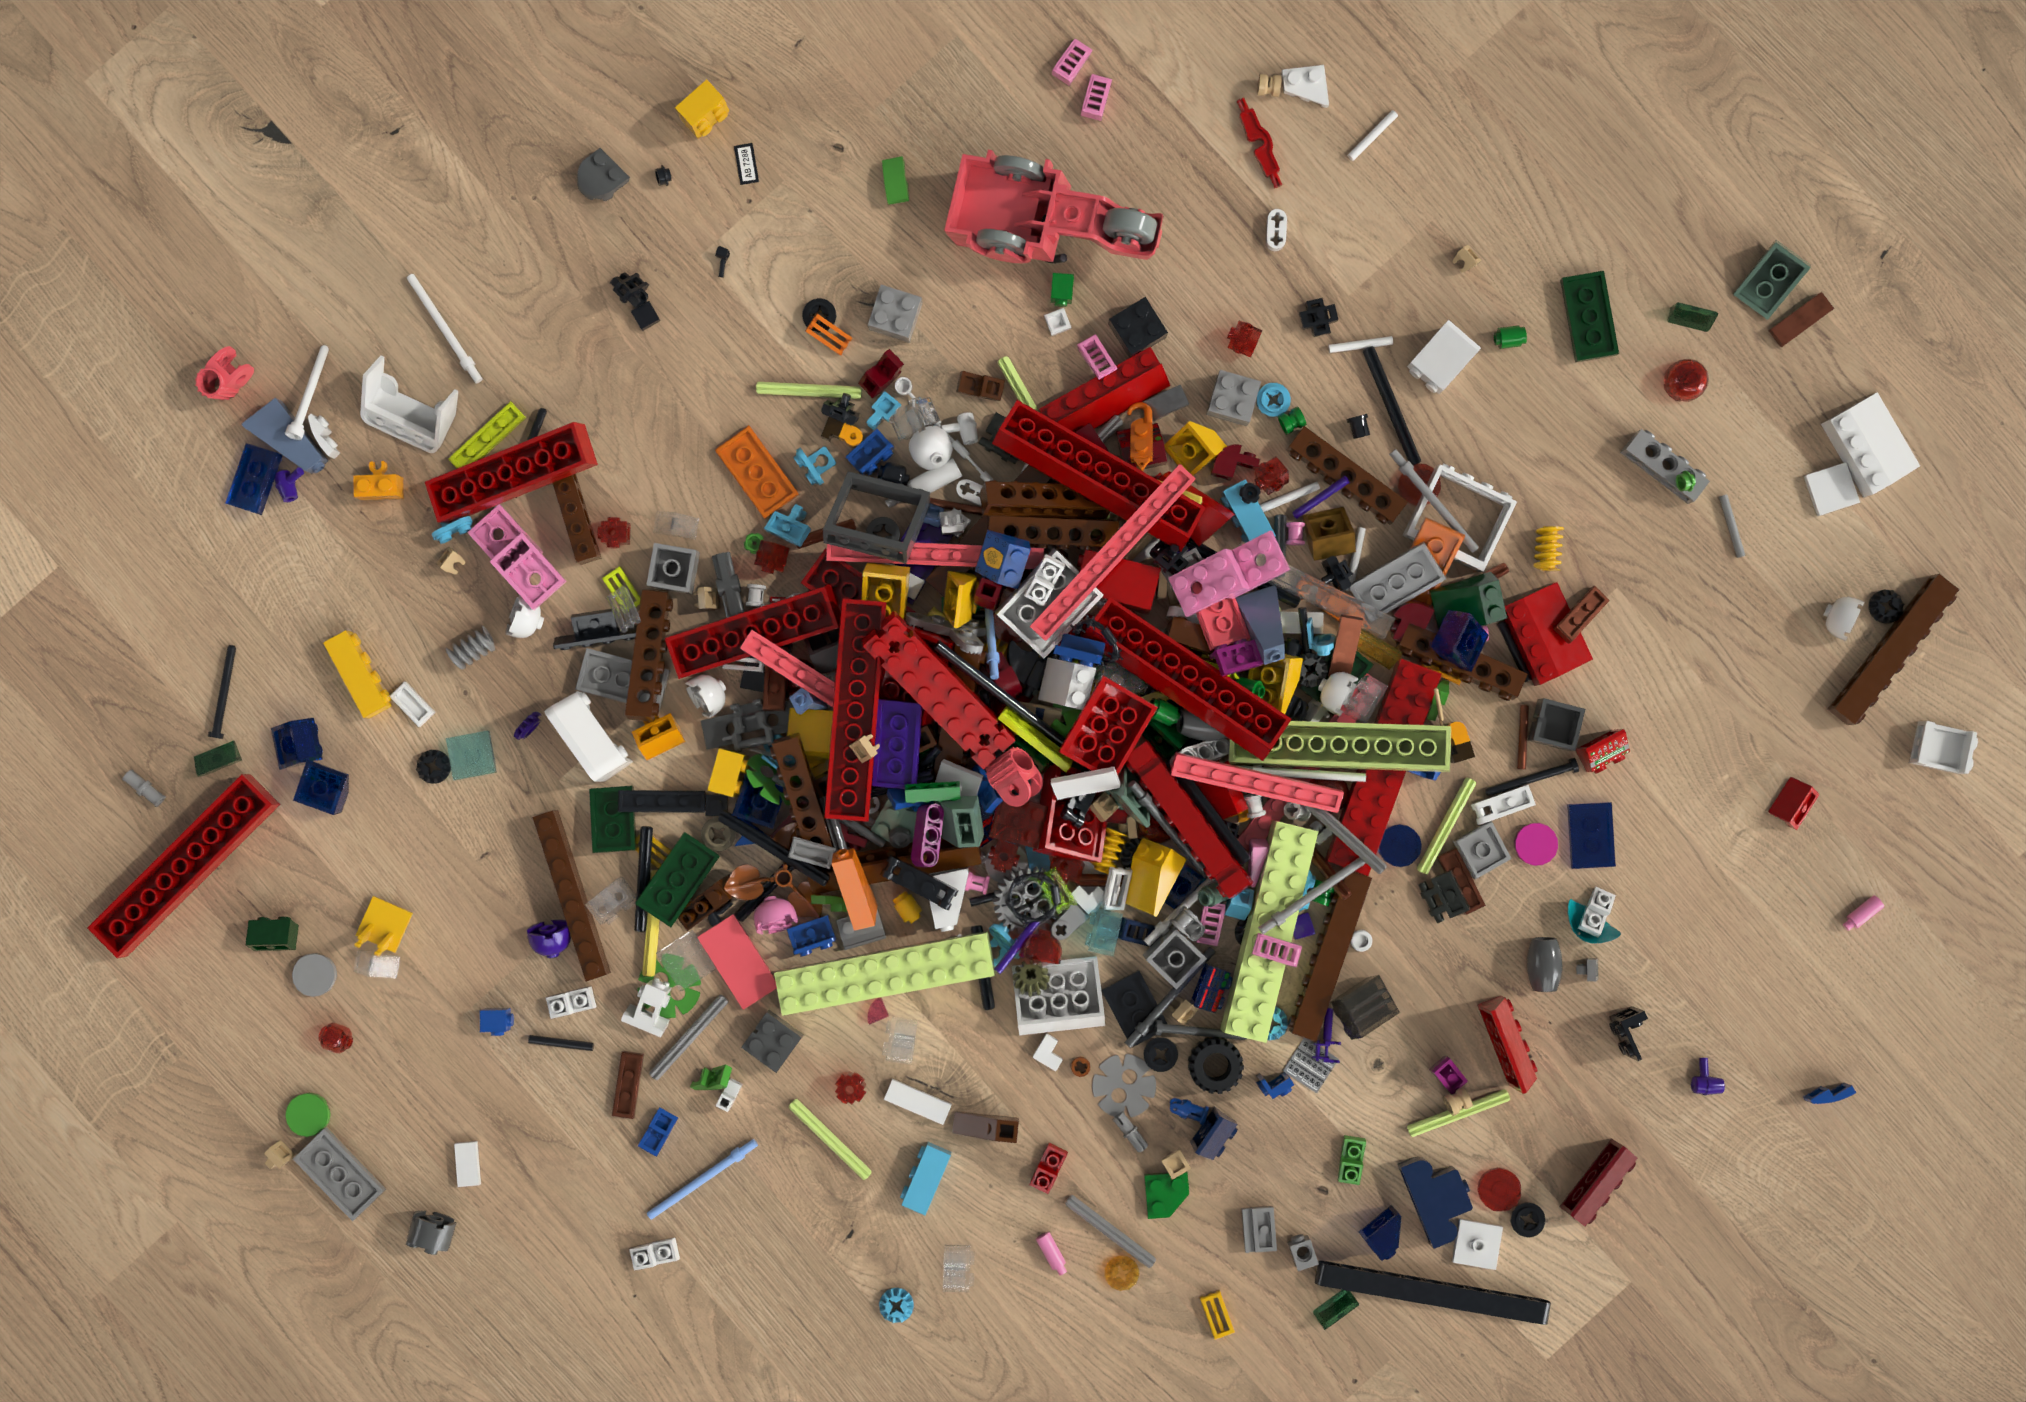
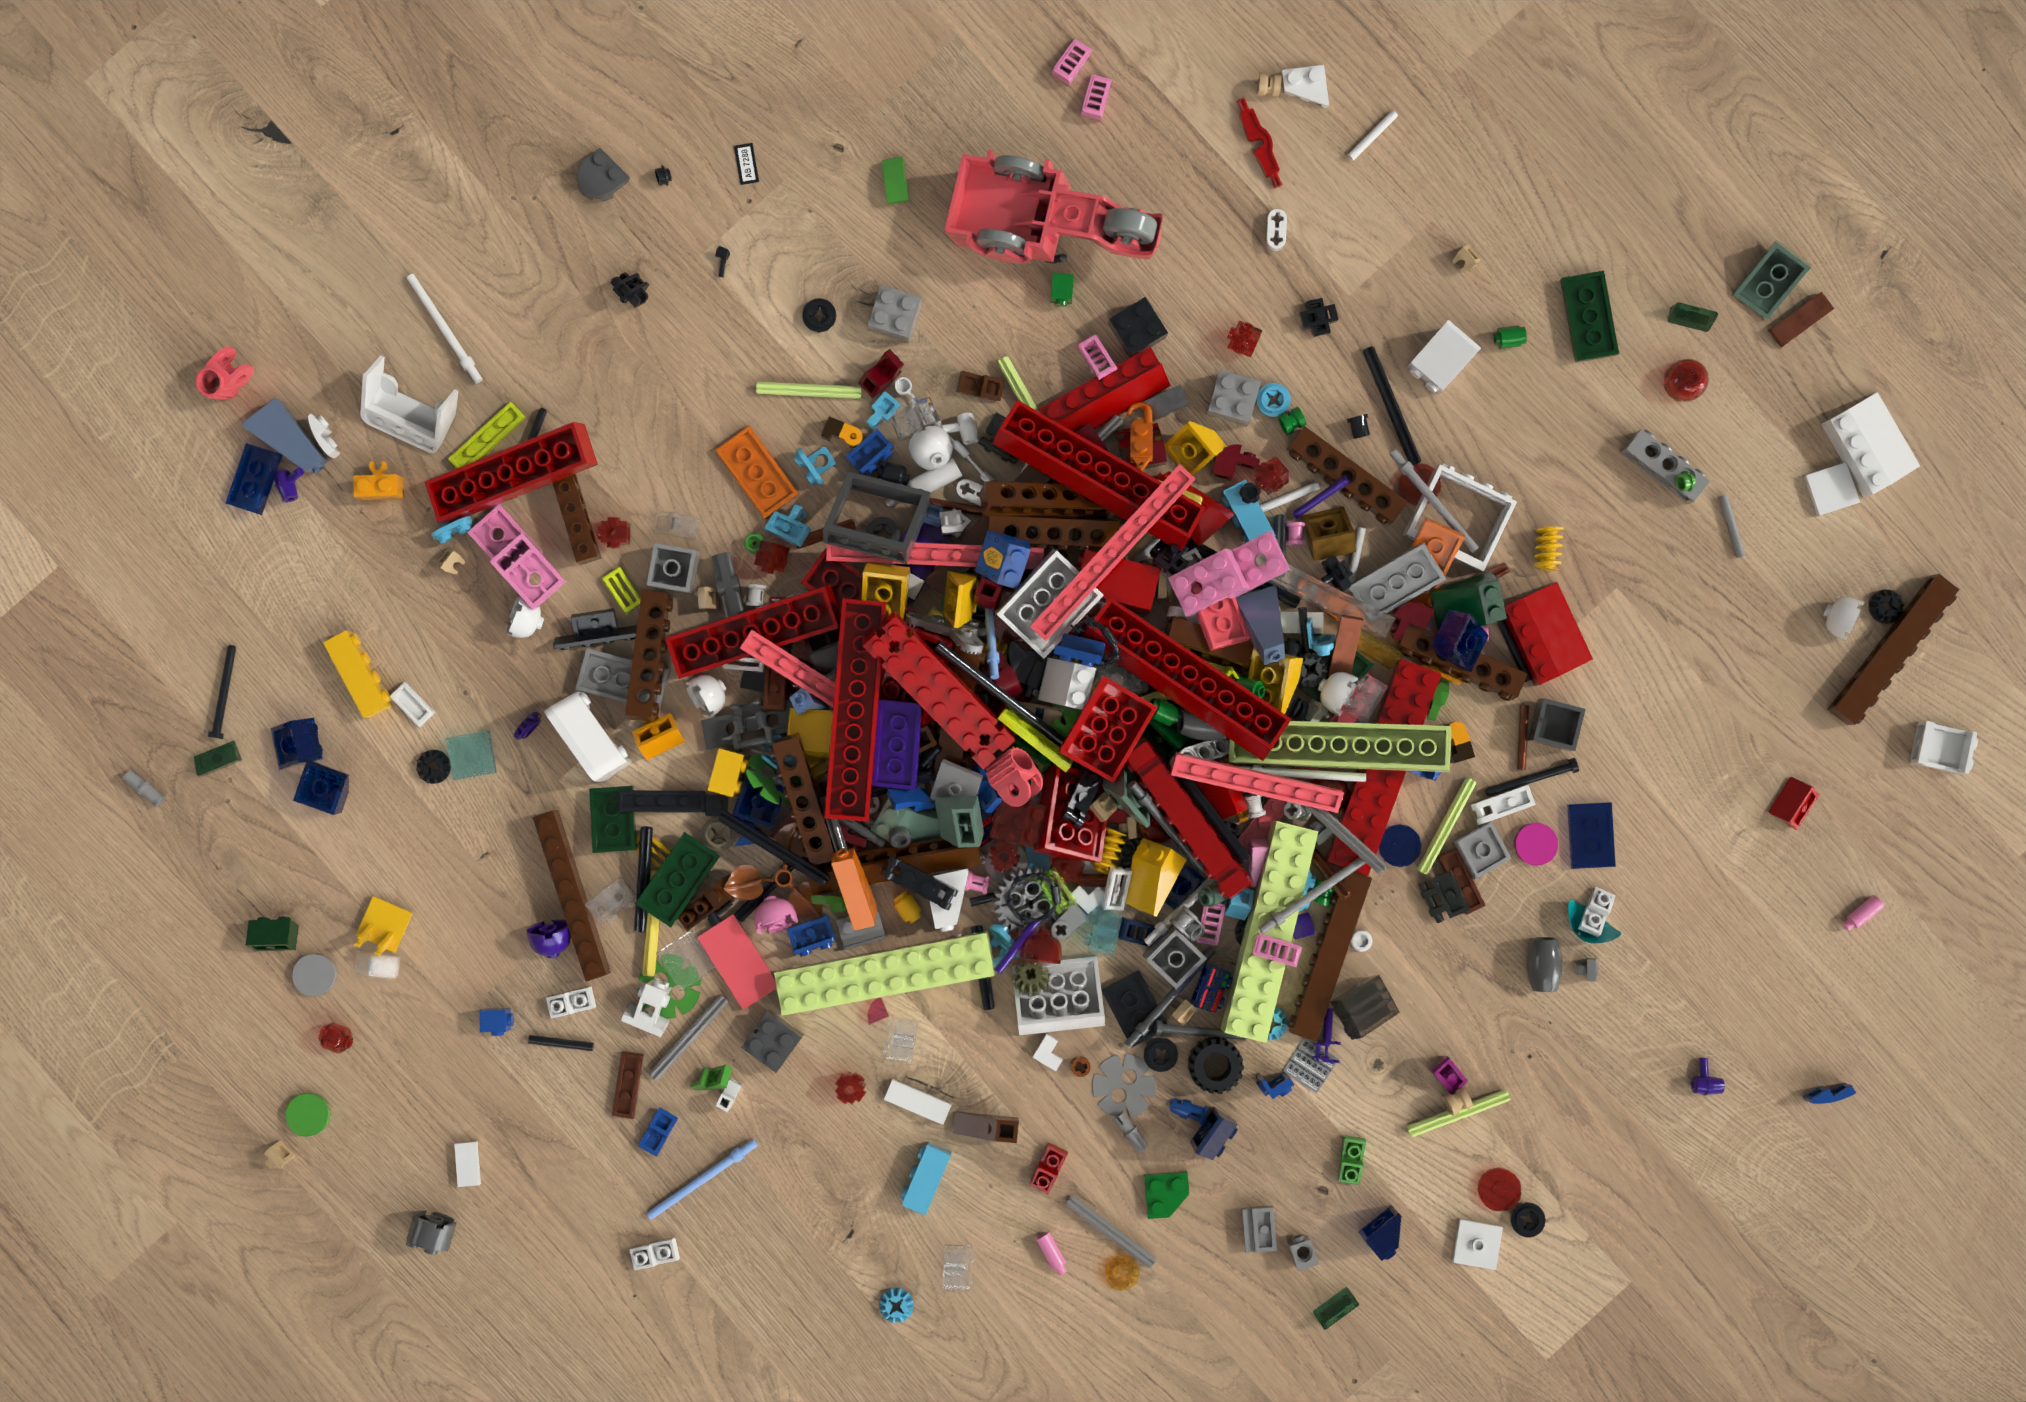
(183, 866): red brick -> none
(295, 429): white piece -> none
(339, 1174): light grey plate -> none
(471, 649): light grey piece -> none
(629, 602): clear tile -> none
(645, 316): black tile -> none
(702, 109): yellow brick -> none
(811, 852): light grey tile -> none
(830, 1139): yellowish green axle -> none
(841, 410): black piece -> none
(843, 344): orange tile -> none
(863, 748): tan tile -> none
(920, 843): magenta beam -> none
(932, 792): green piece -> none
(1044, 579): white slope -> none
(1057, 322): white tile -> none
(1085, 783): white tile -> none
(1176, 1164): tan tile -> none
(1211, 1296): yellow tile -> none
(1238, 657): magenta bracket -> none
(1362, 344): white bar -> none
(1432, 1292): black beam -> none
(1436, 1198): dark blue brick -> none
(1439, 707): tan piece -> none
(1508, 1043): red slope -> none
(1581, 614): copper tile -> none
(1599, 1182): dark red slope -> none
(1603, 750): red slope -> none
(1620, 1024): black bracket -> none

